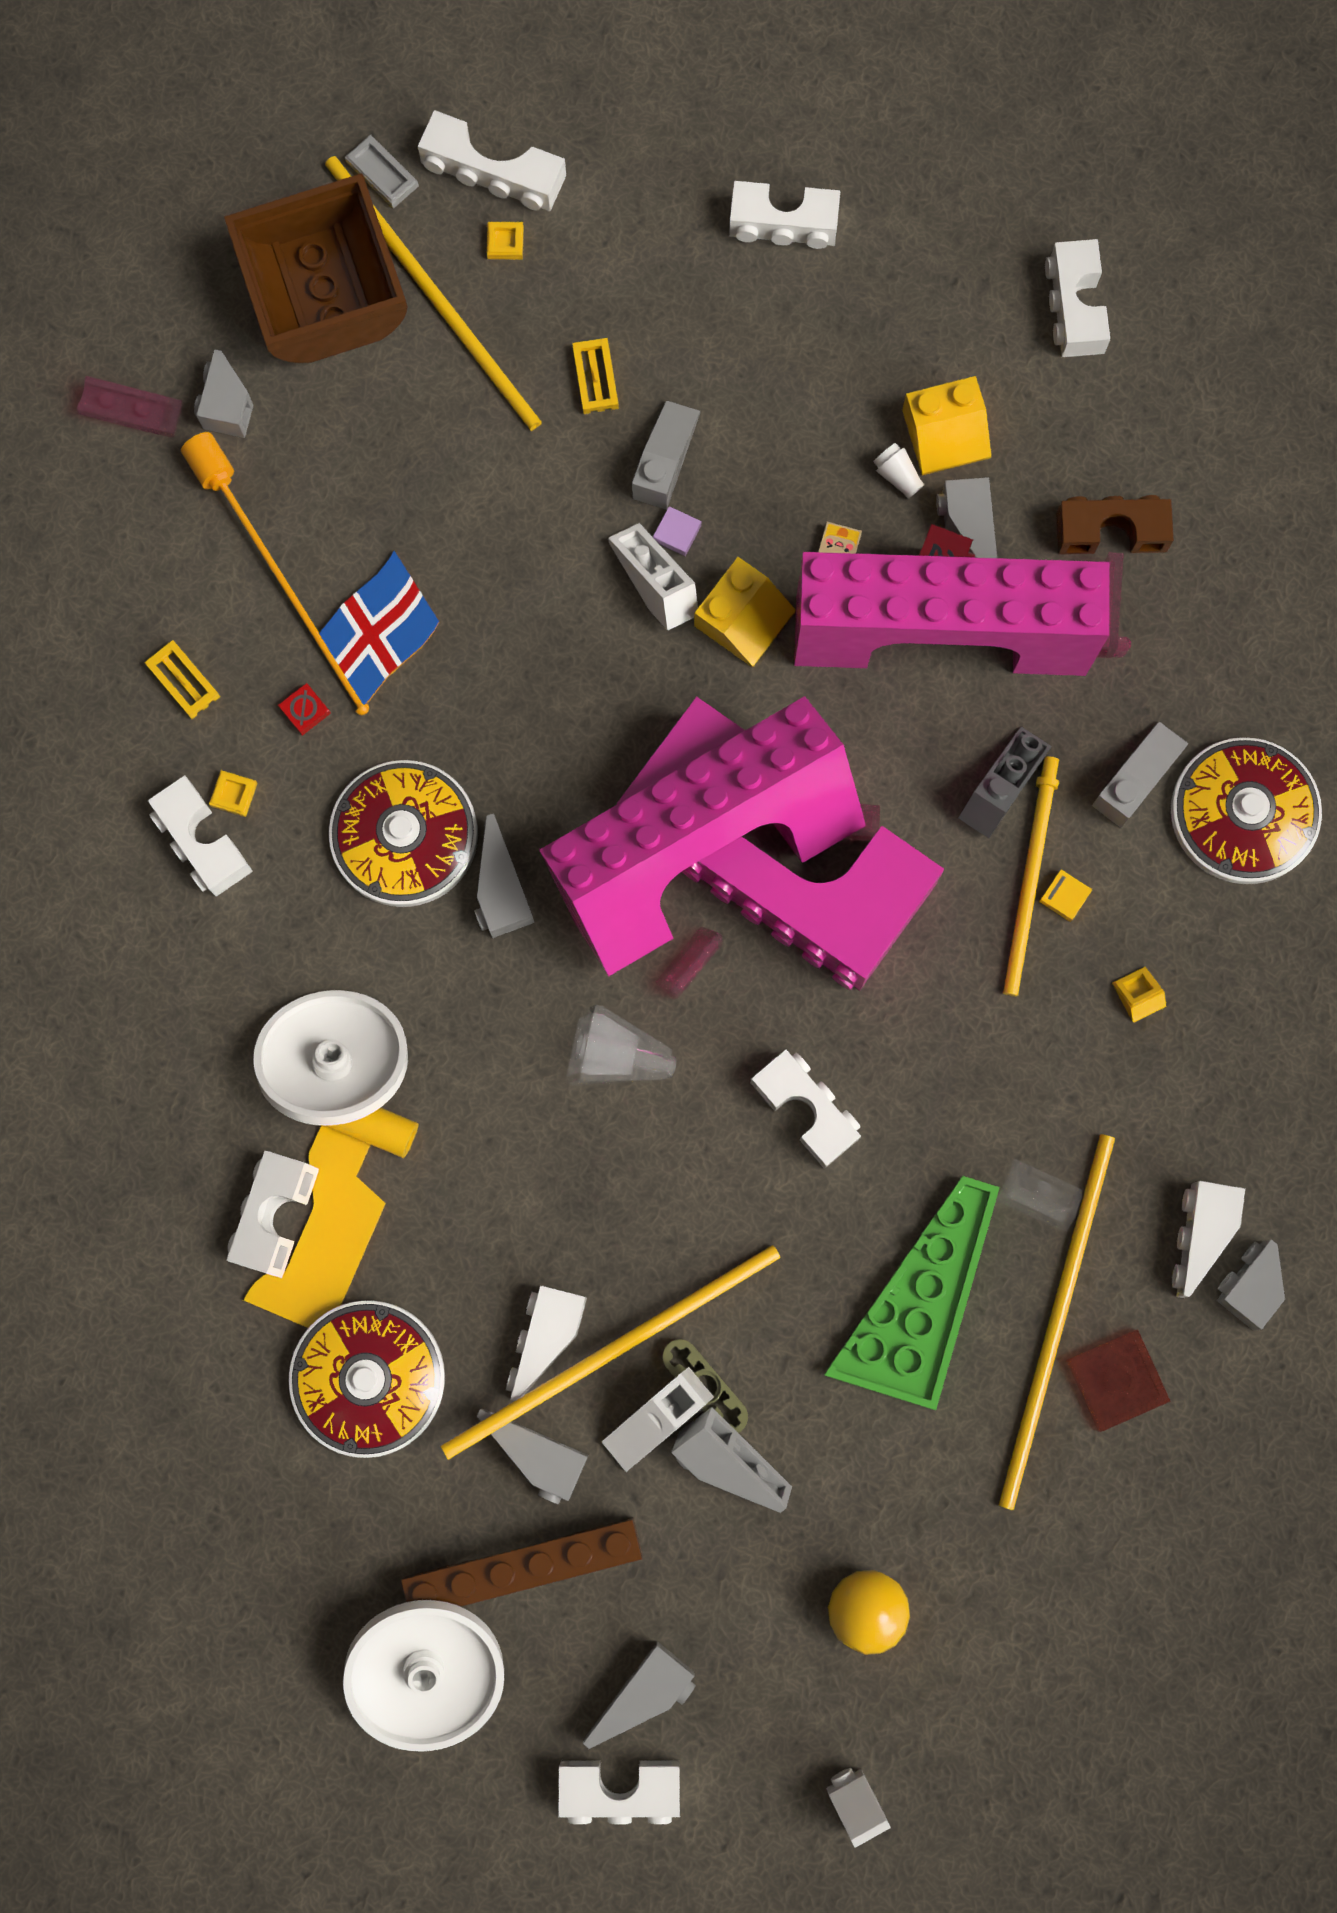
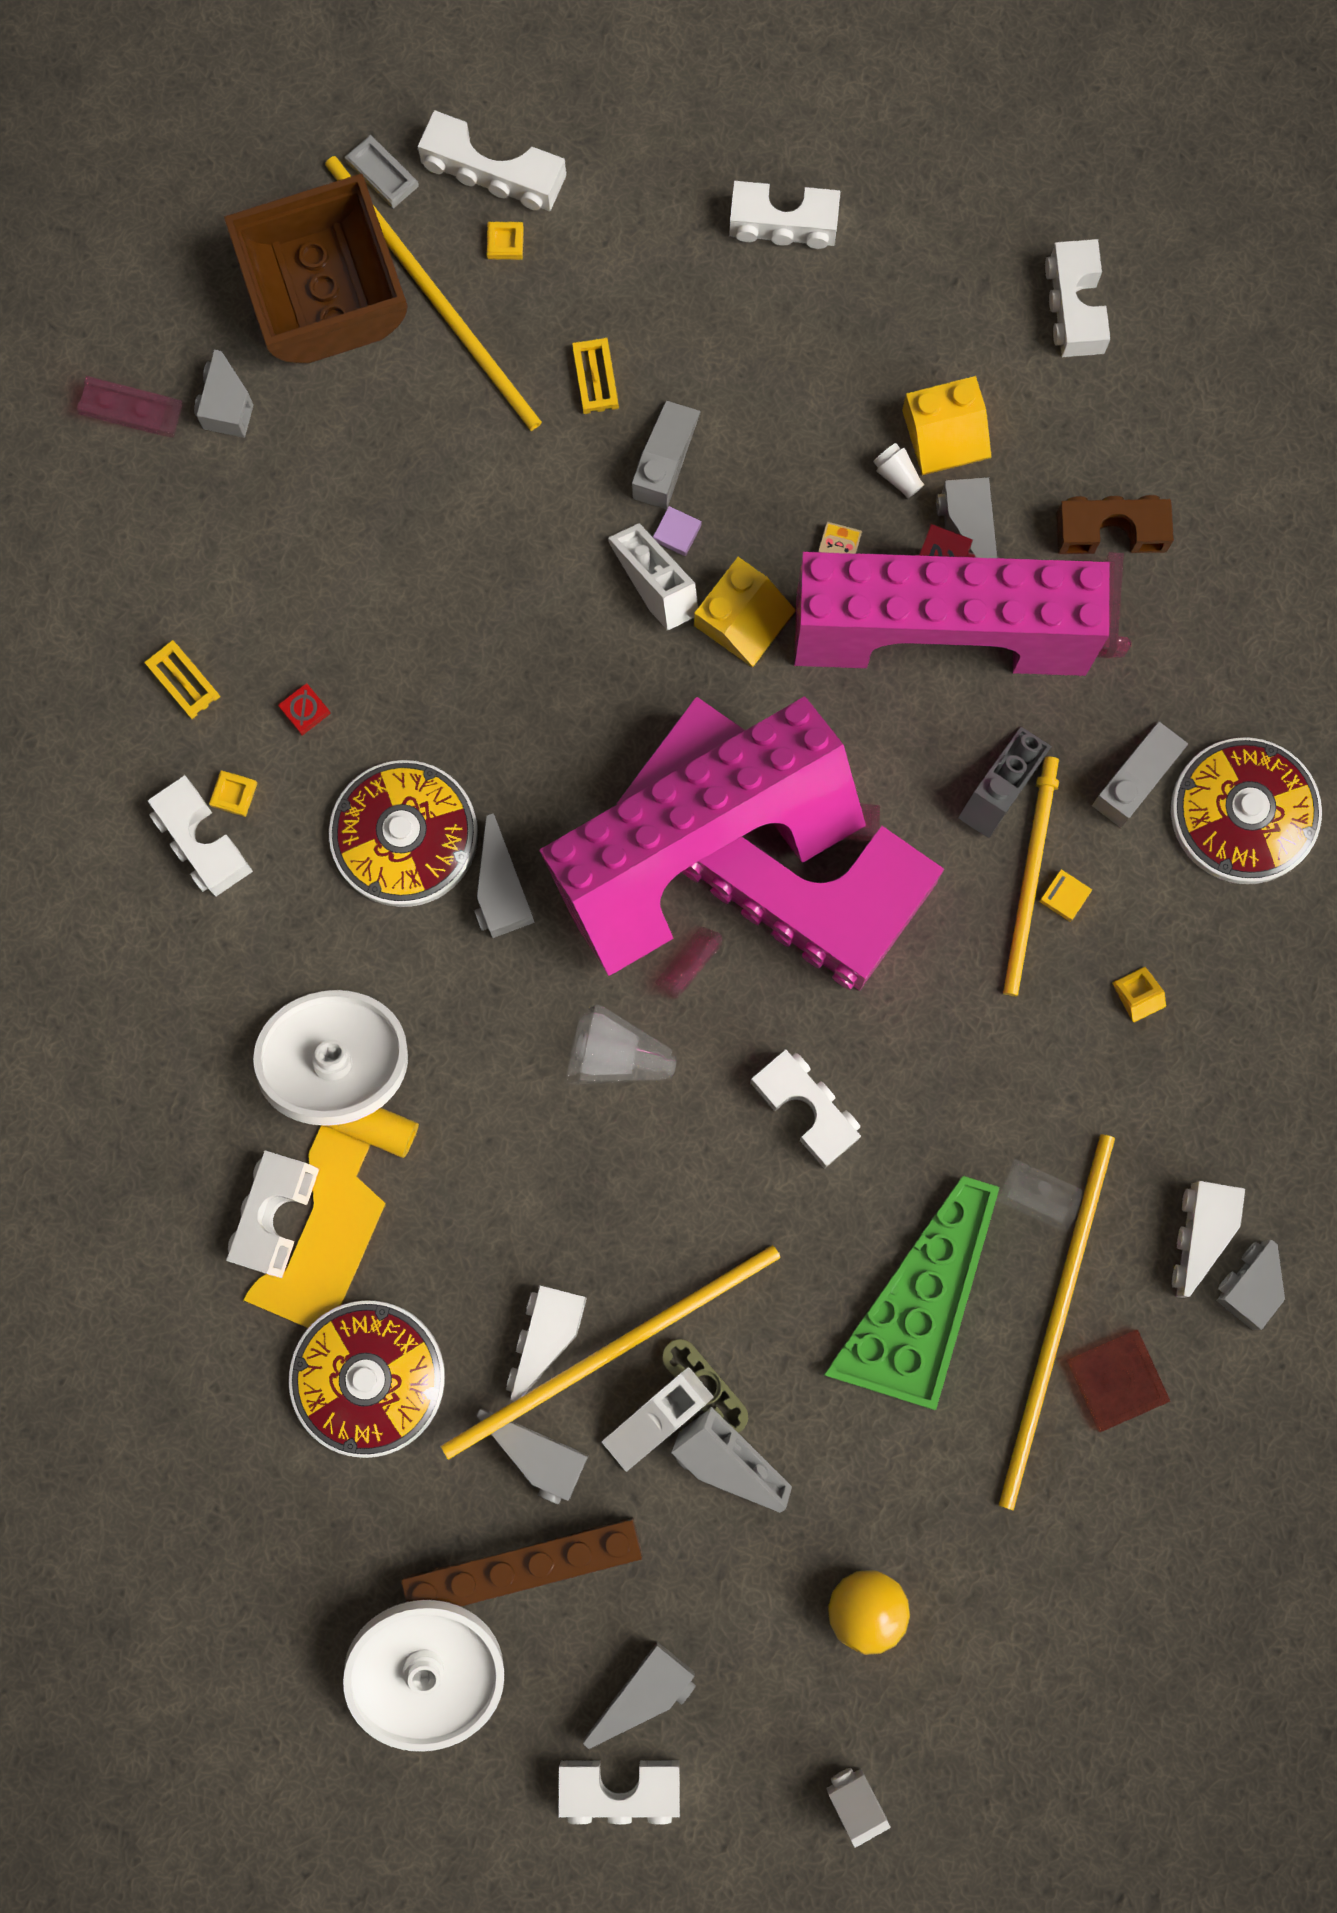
(371, 629): flag -> none

